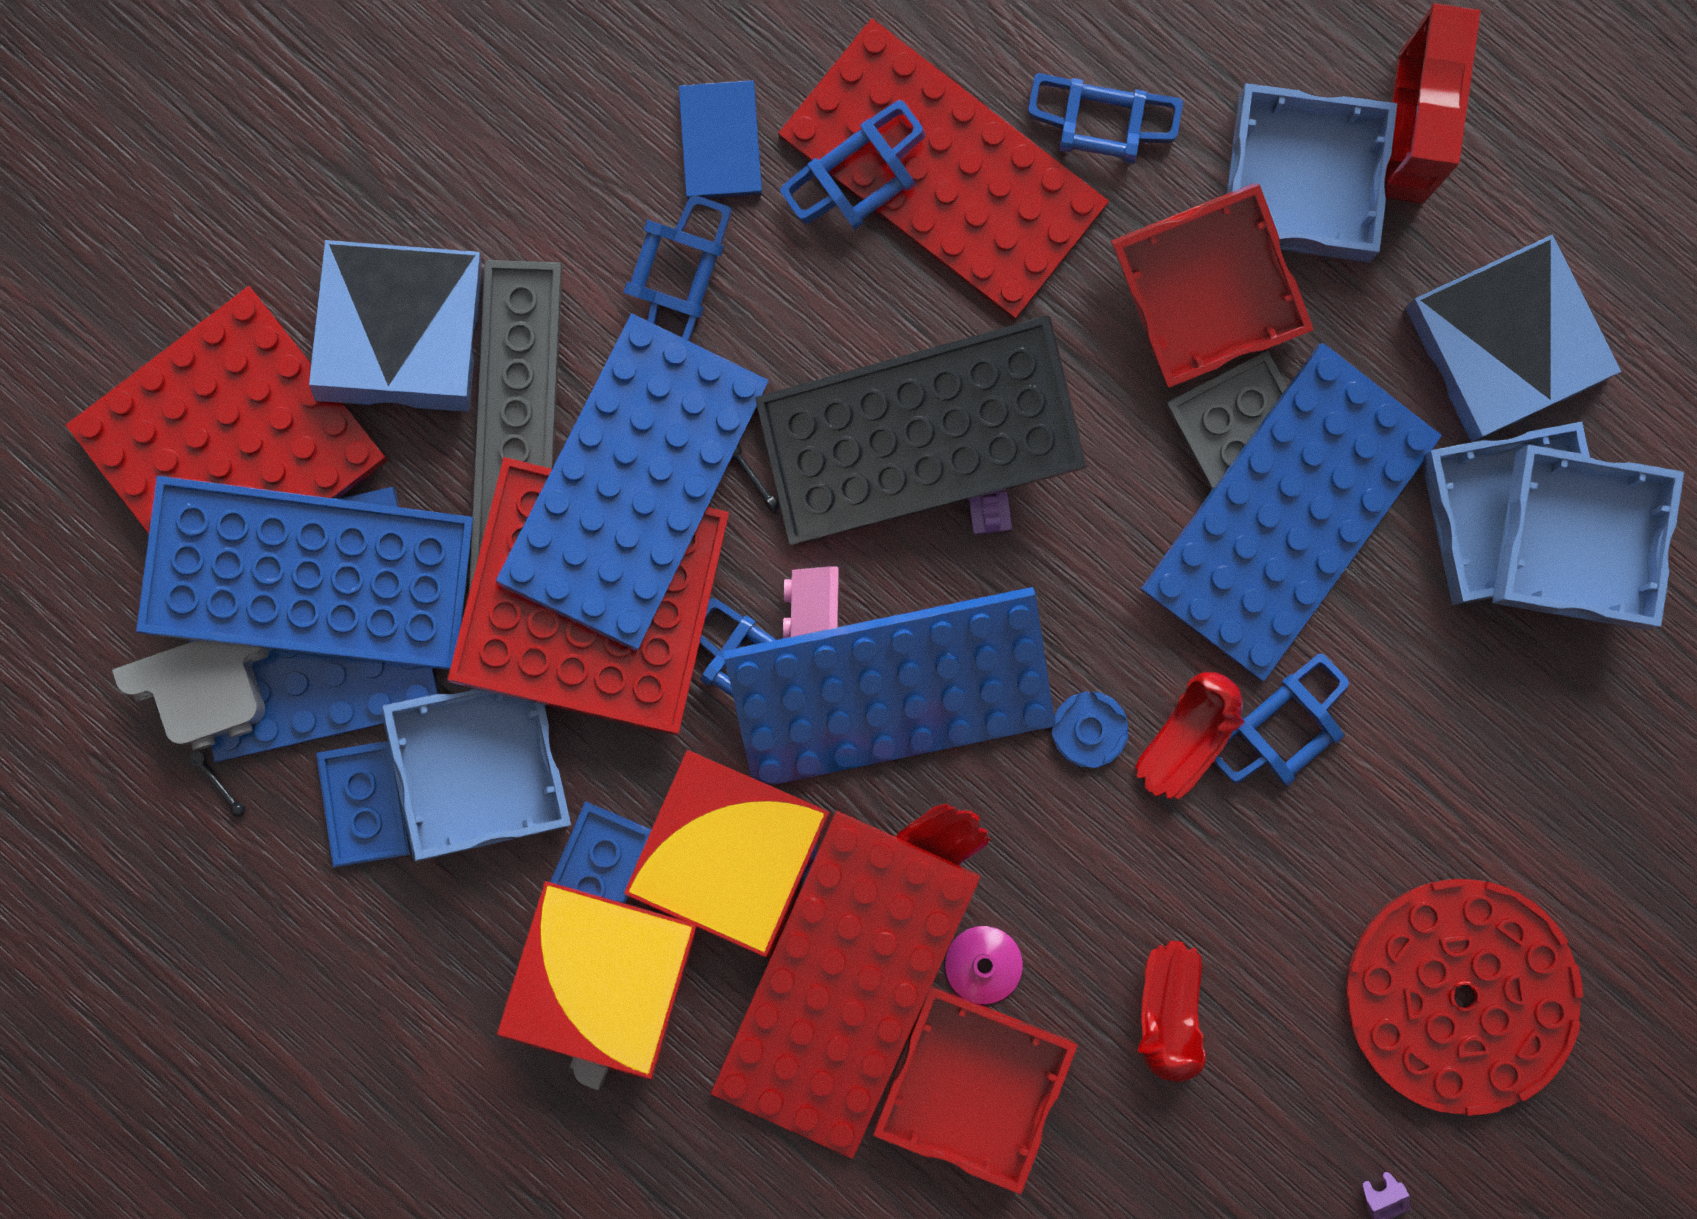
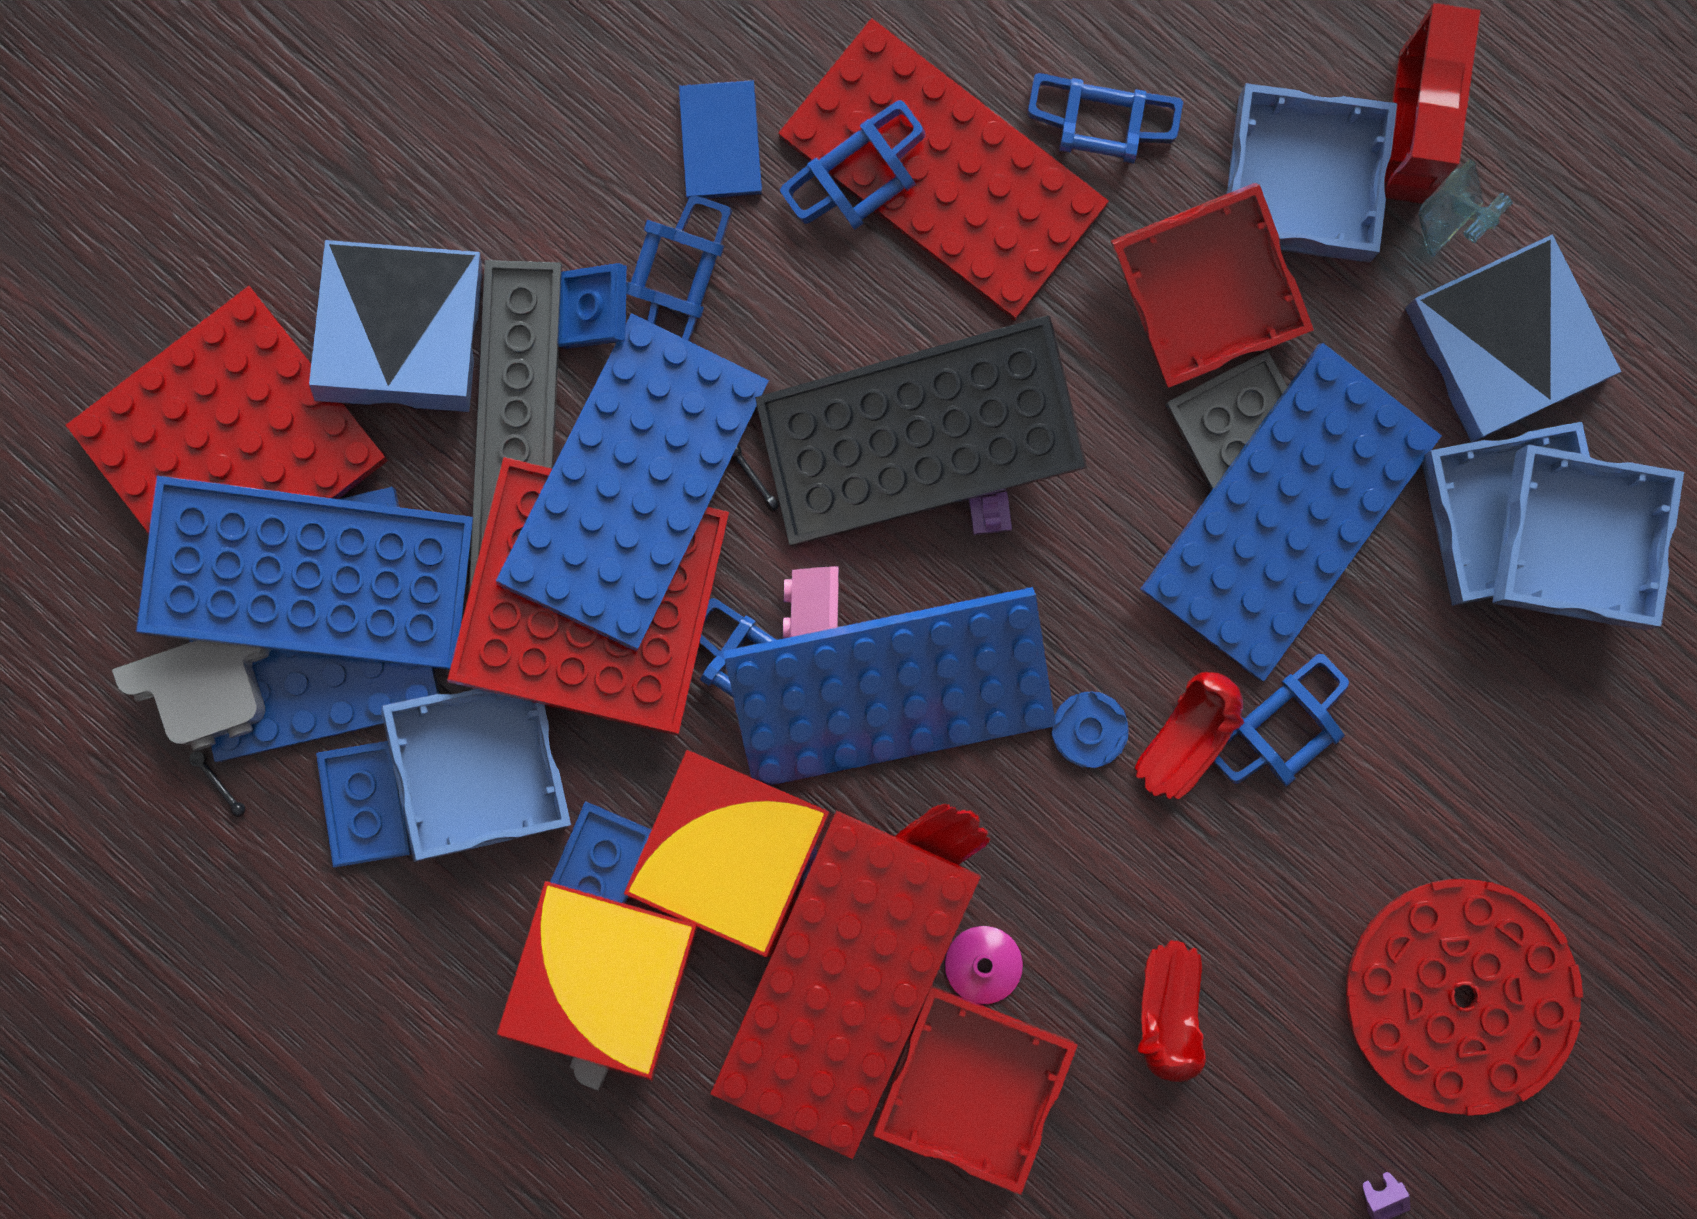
(592, 306): none -> blue plate
(1455, 204): none -> clear light blue plate

